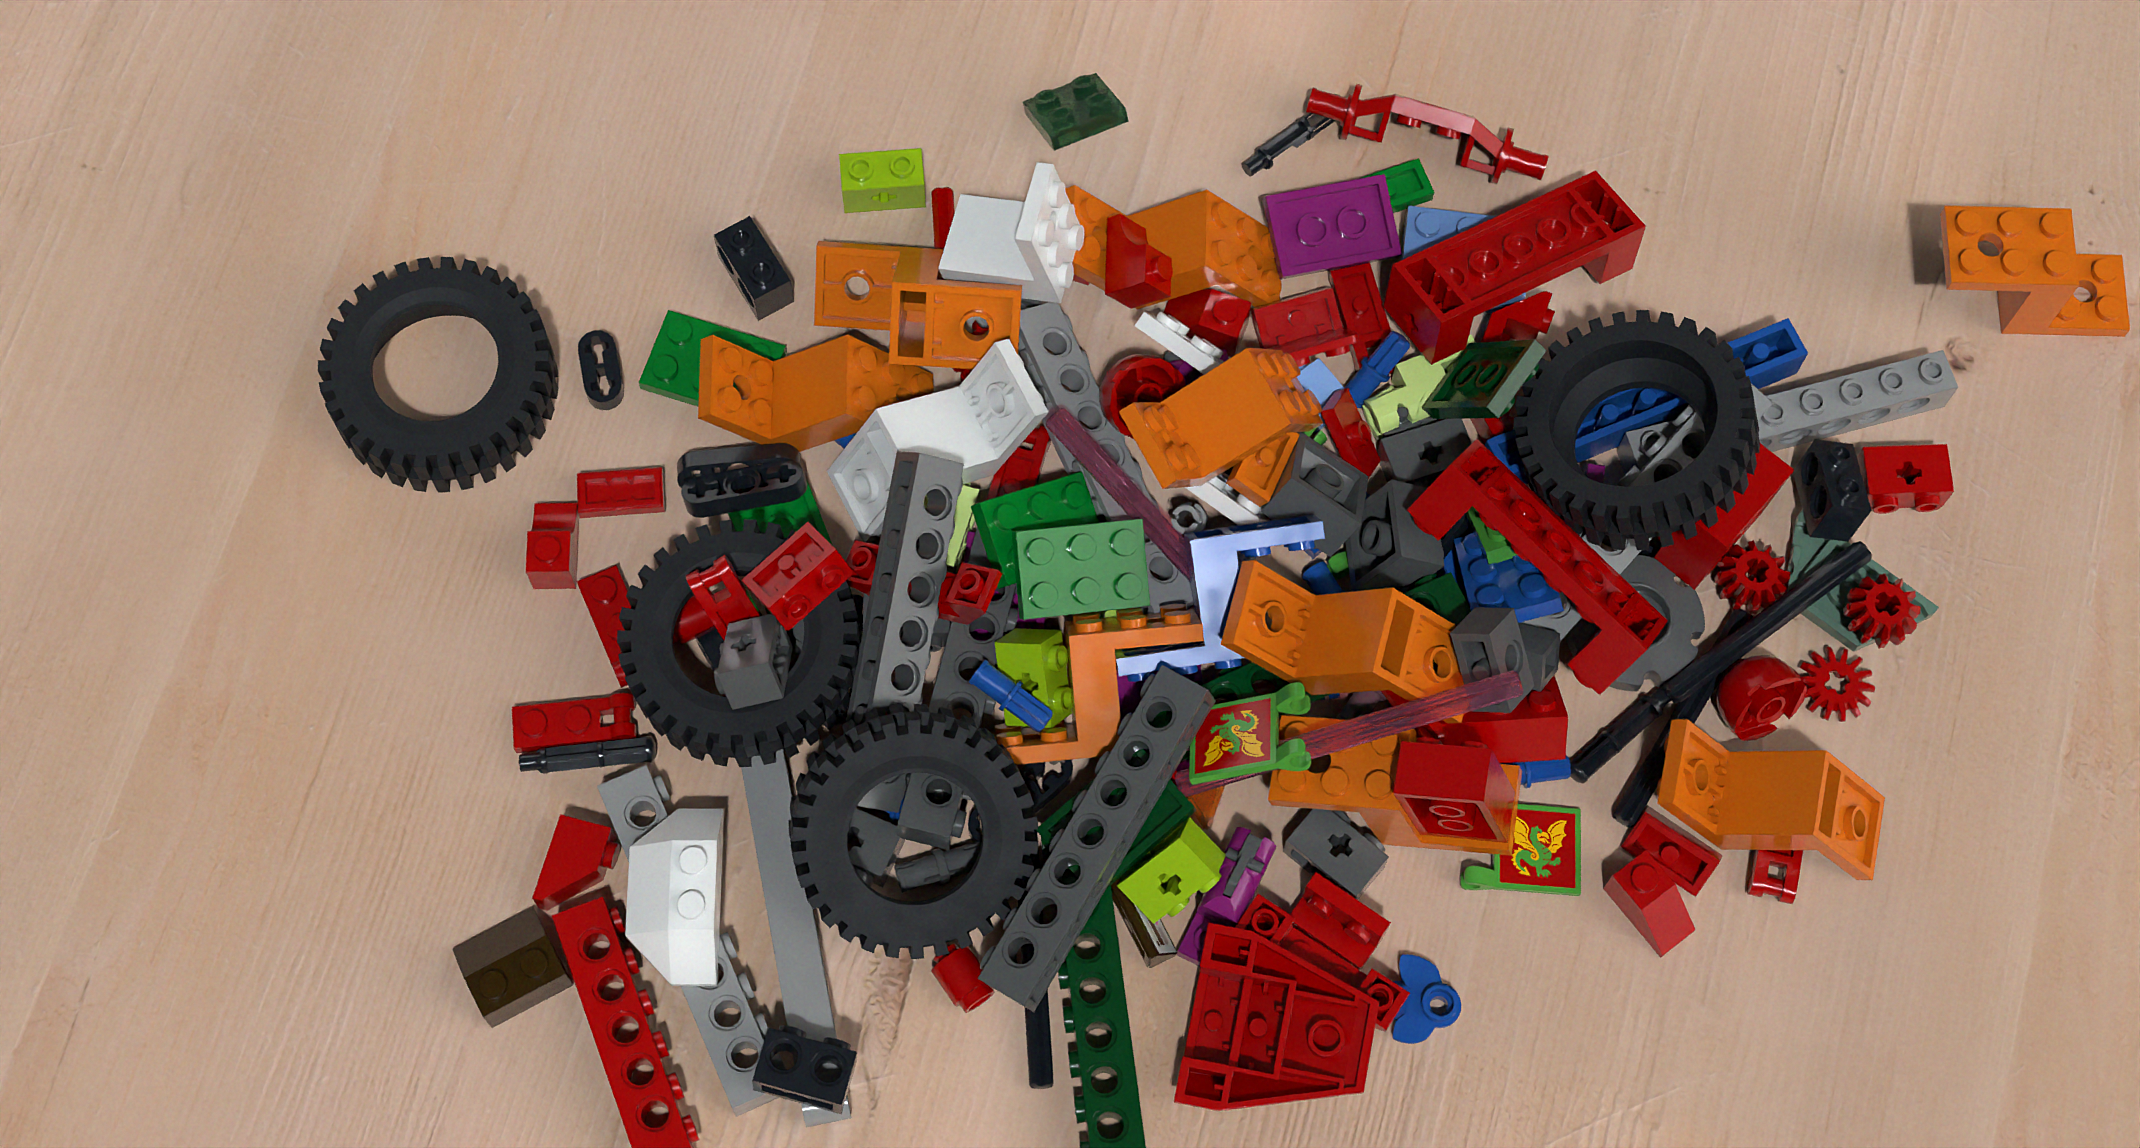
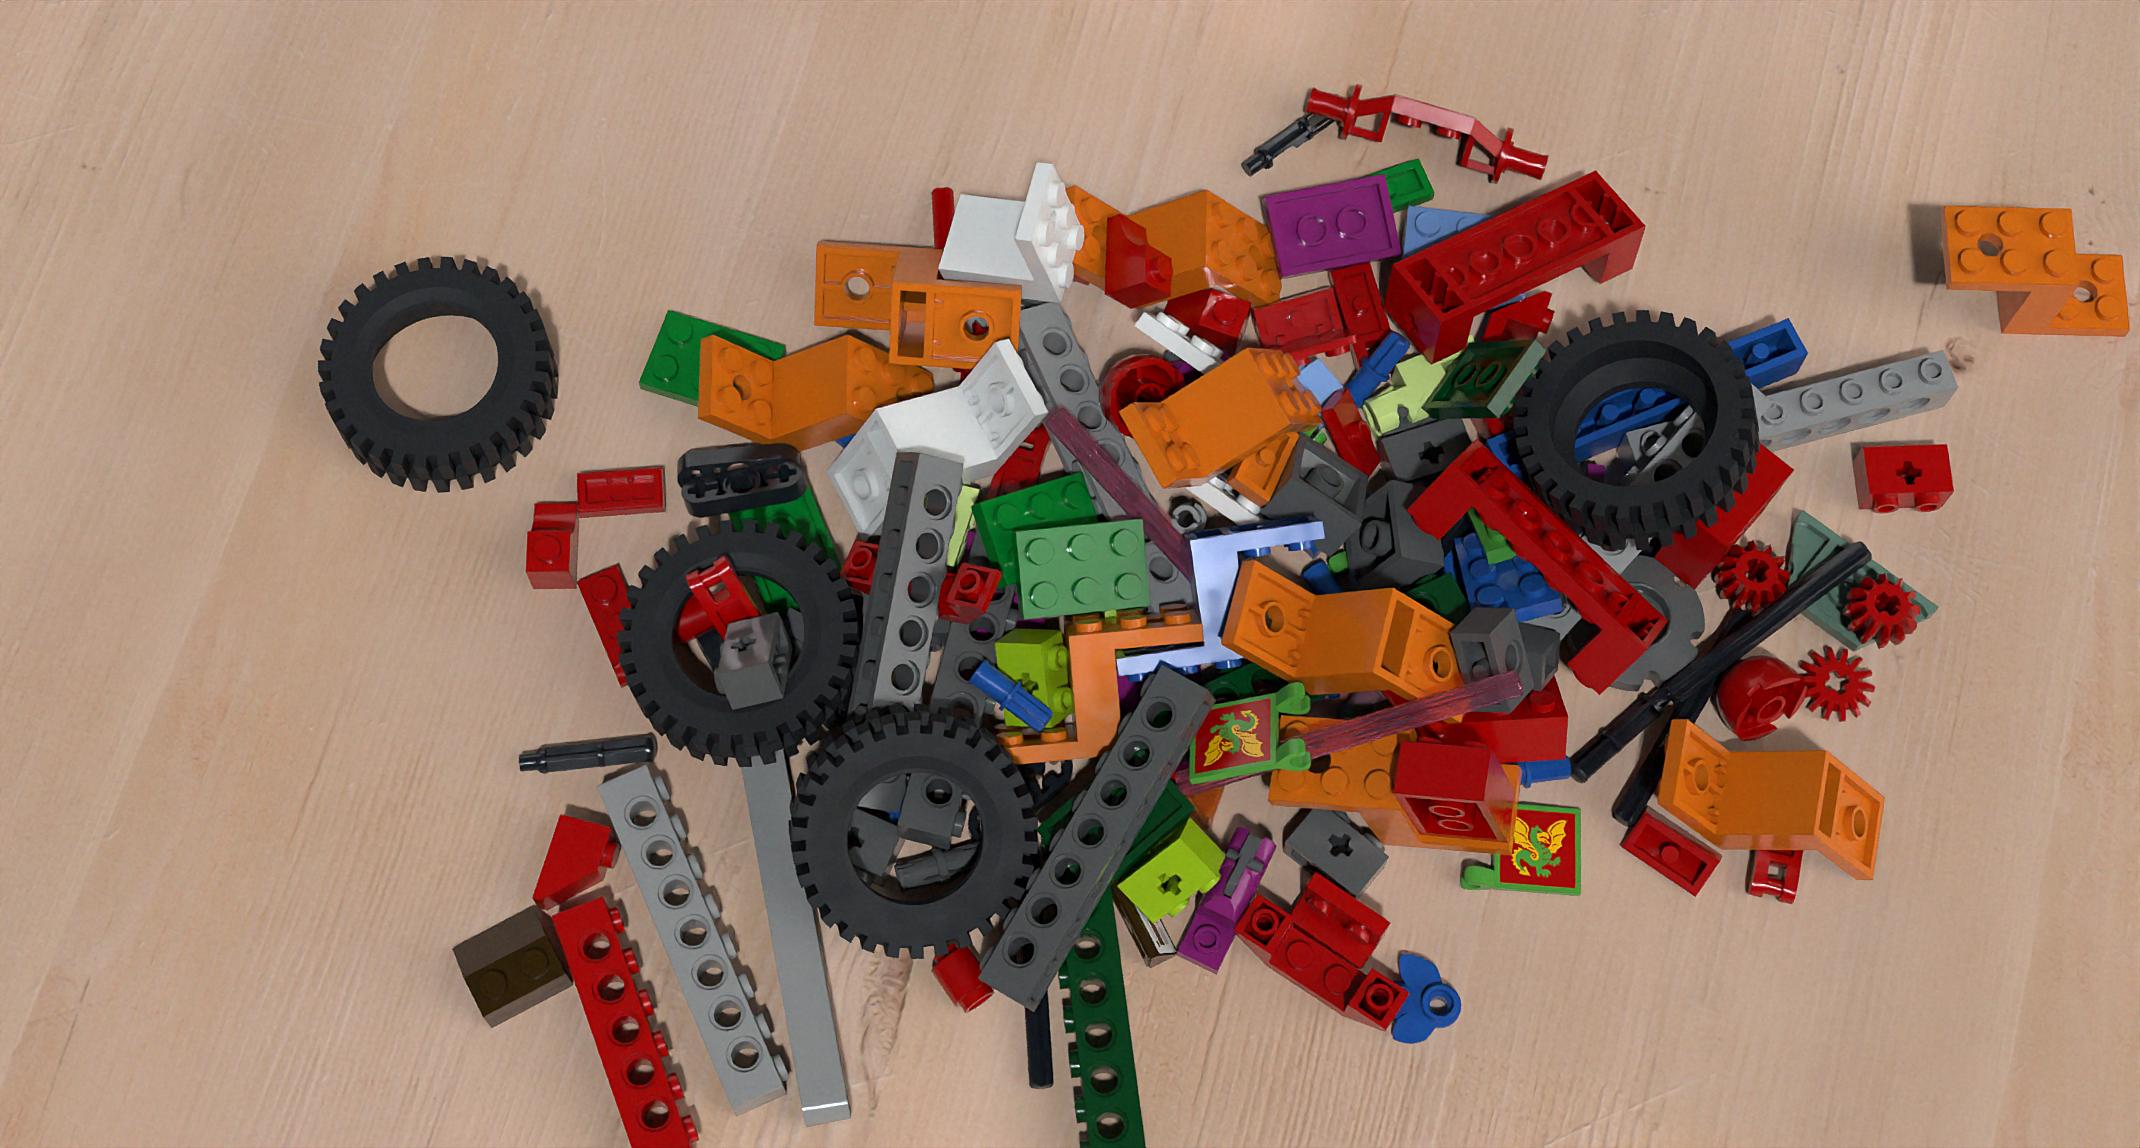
(572, 722): red plate -> none
(609, 368): black beam -> none
(678, 896): white wedge -> none
(754, 268): black brick -> none
(798, 576): red bracket -> none
(800, 1081): black brick -> none
(882, 180): lime brick -> none
(1075, 111): clear green plate -> none
(1271, 1028): red wedge -> none
(1651, 903): red slope -> none
(1831, 490): black brick -> none

